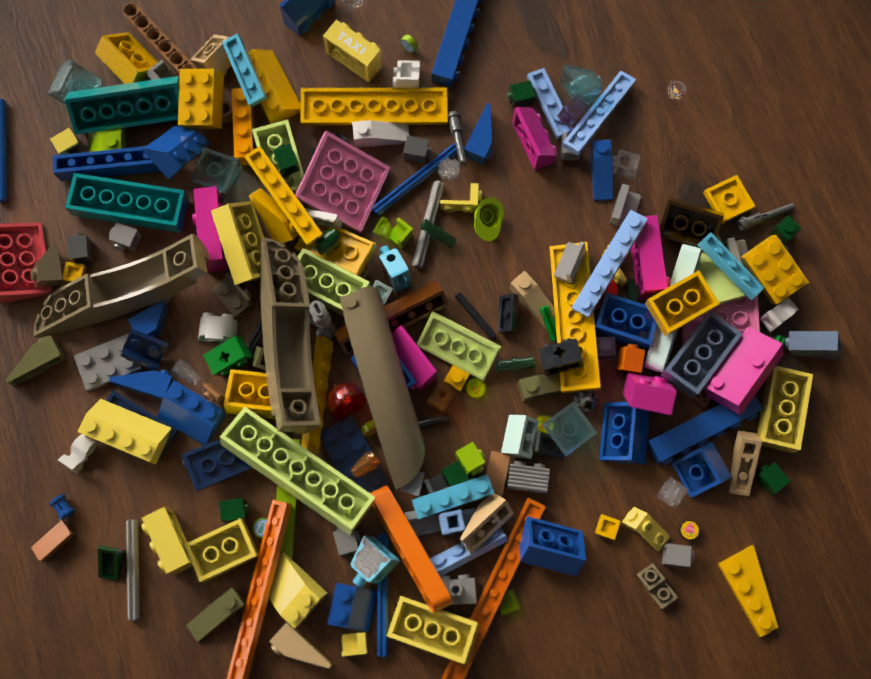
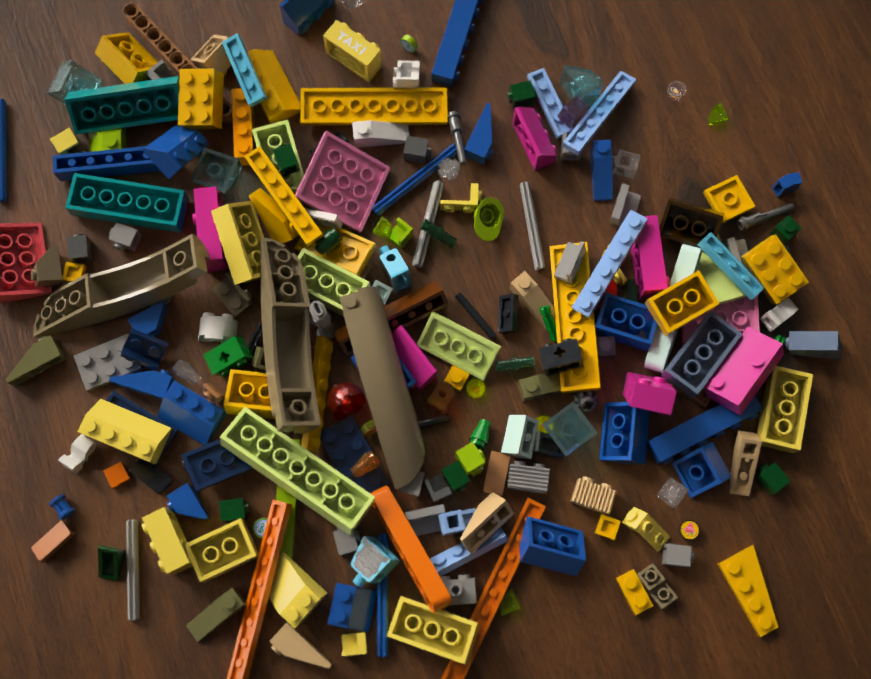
(117, 475): none -> orange tile
(151, 476): none -> black slope
(187, 503): none -> blue slope
(452, 497): medium azure plate -> none
(481, 434): none -> green cone
(532, 226): none -> light grey axle
(593, 496): none -> tan brick
(630, 359): orange brick -> none
(634, 592): none -> yellow plate
(717, 115): none -> clear neon green tile
(787, 184): none -> blue piece

